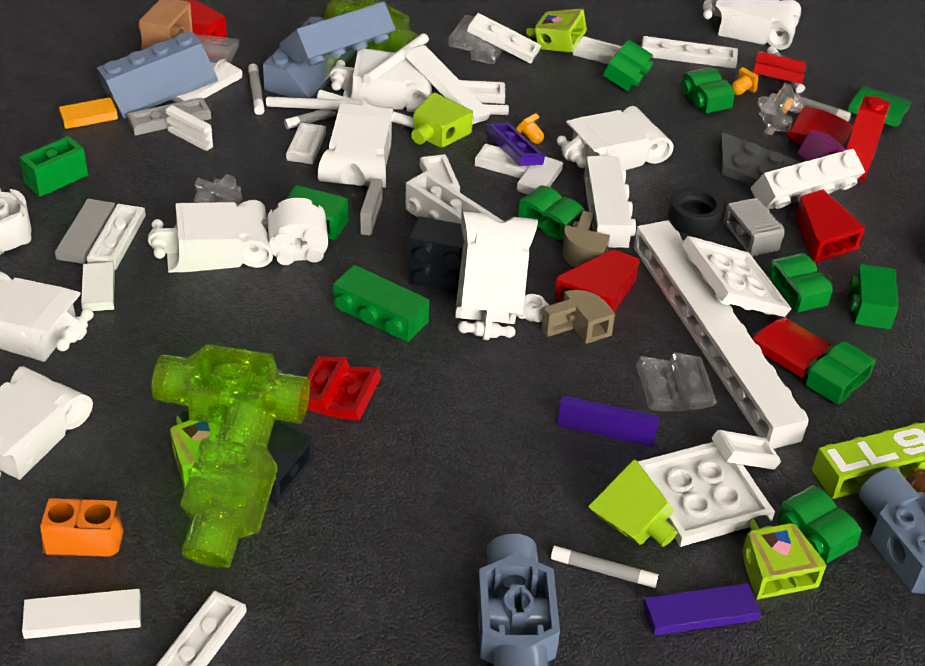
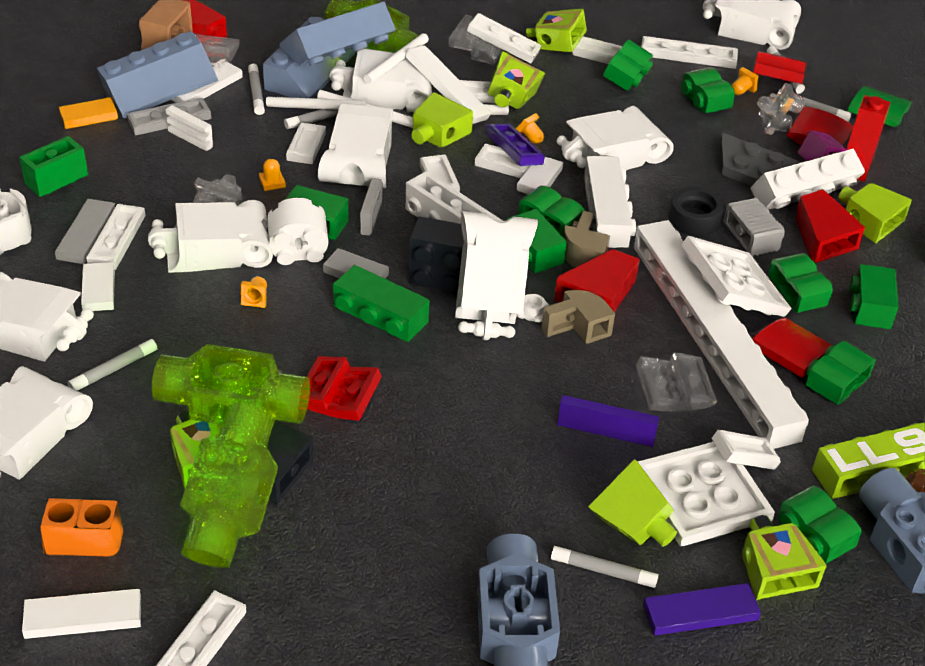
(112, 365): none -> light grey bar
(254, 292): none -> light orange piece
(271, 176): none -> light orange piece
(342, 261): none -> light grey tile
(514, 81): none -> lime torso
(547, 245): none -> green brick
(876, 209): none -> lime torso

